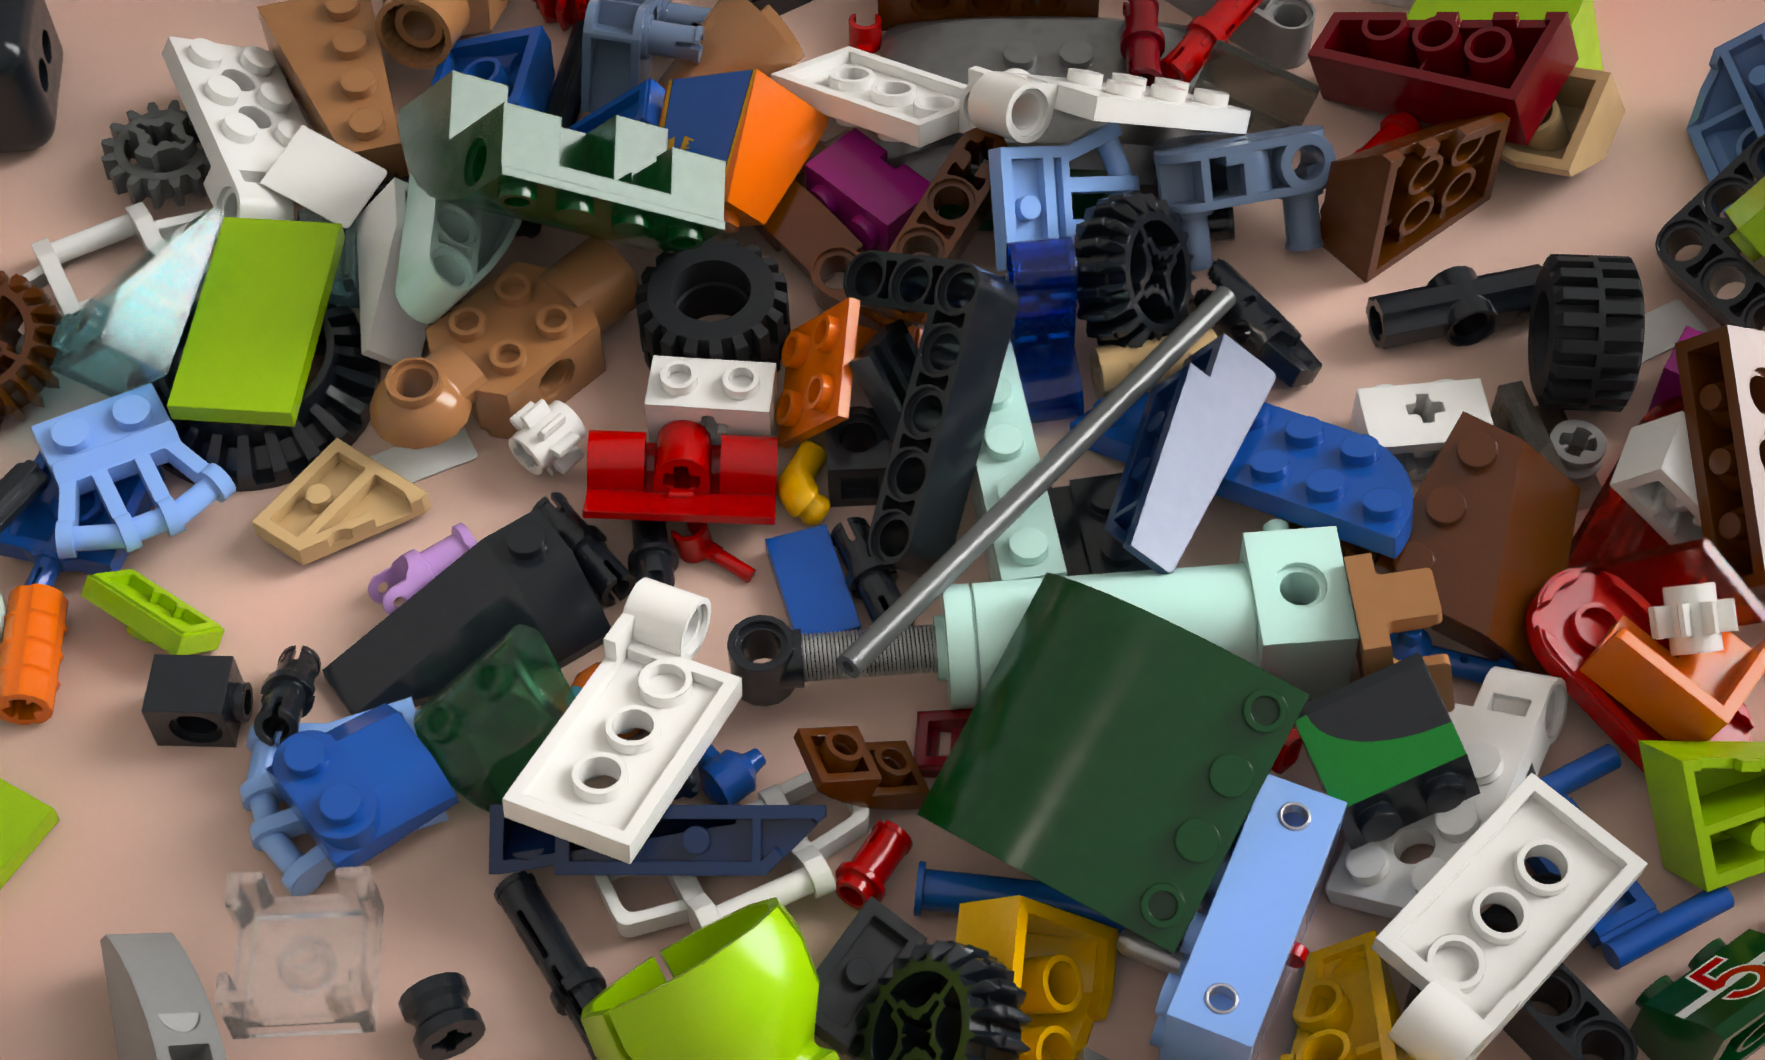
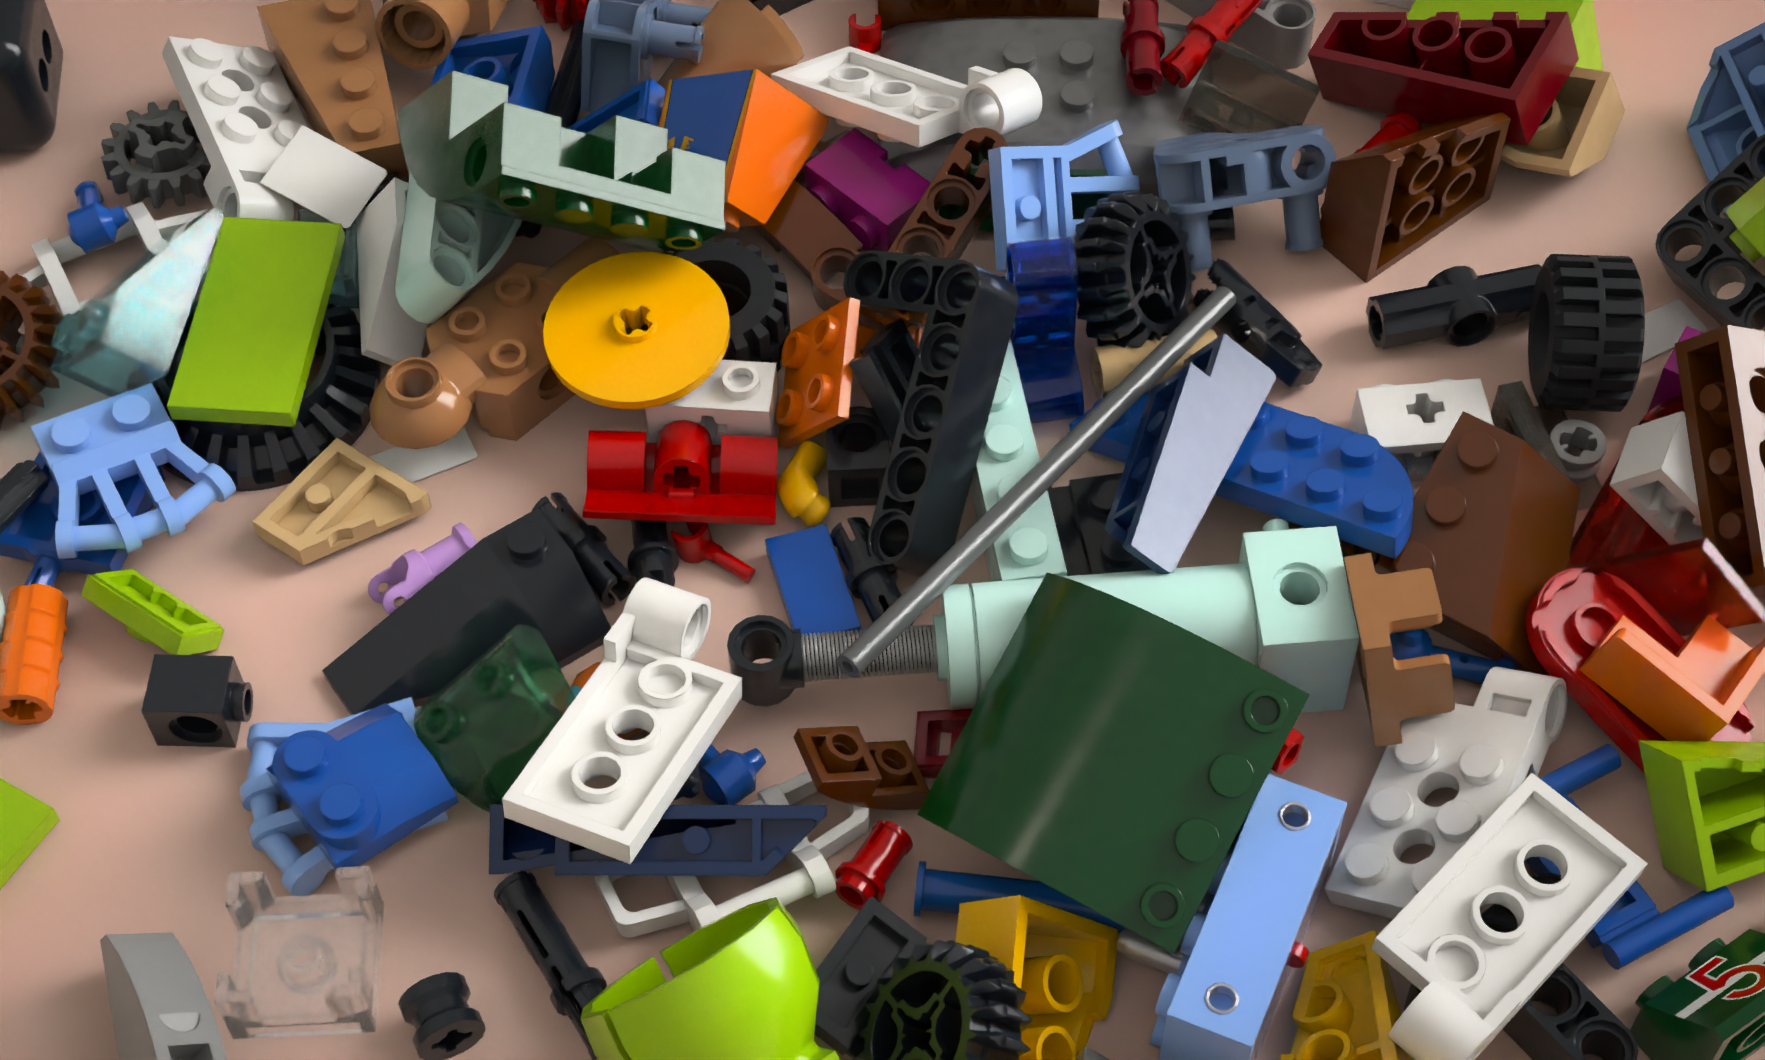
(92, 223): none -> blue piece
(287, 695): black pin -> none
(547, 437): white gear -> none
(644, 368): none -> yellow piece
(1023, 104): white hinge -> none
(1386, 751): black slope -> none
(1693, 618): white gear -> none

